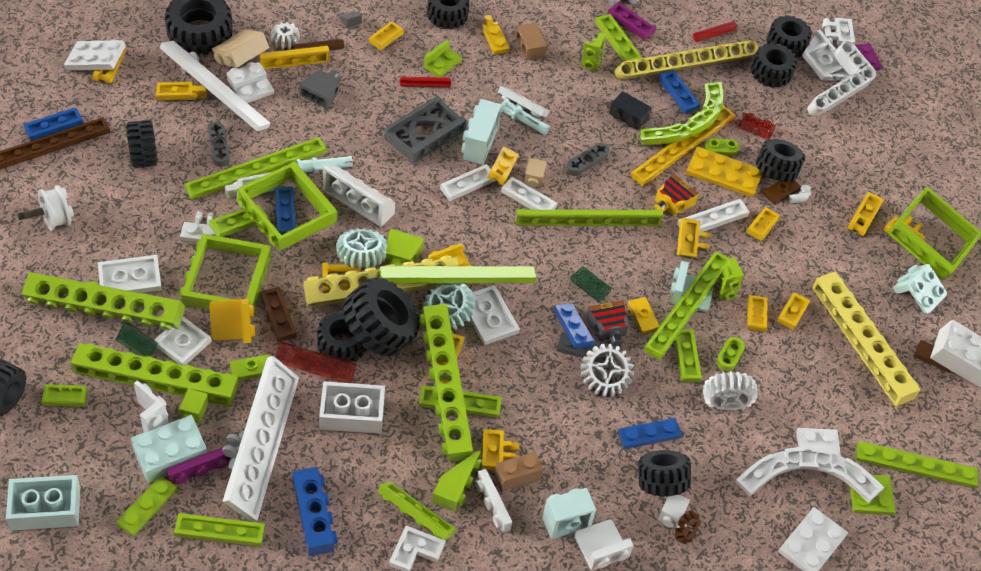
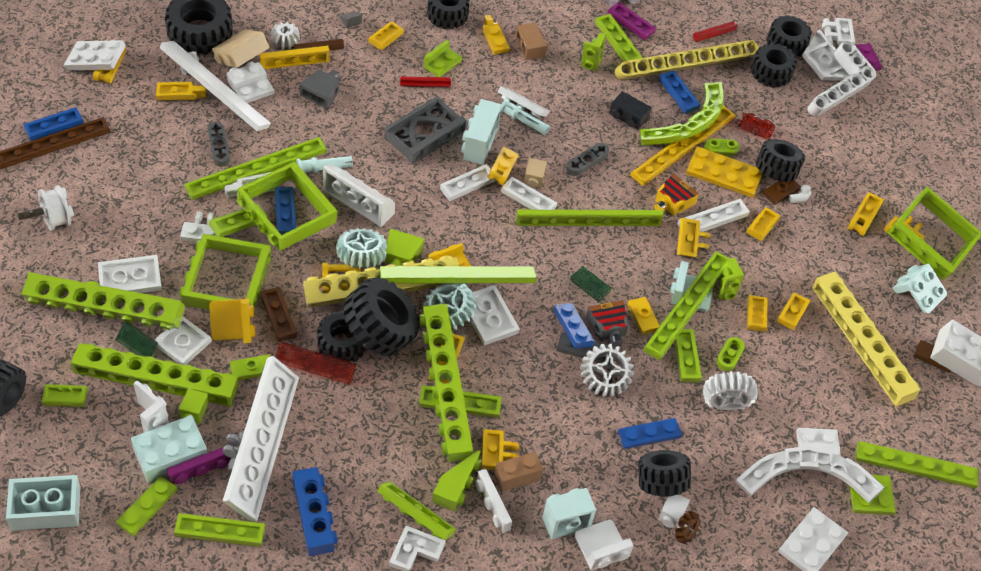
(141, 143): black tyre -> none
(352, 407): white brick -> none

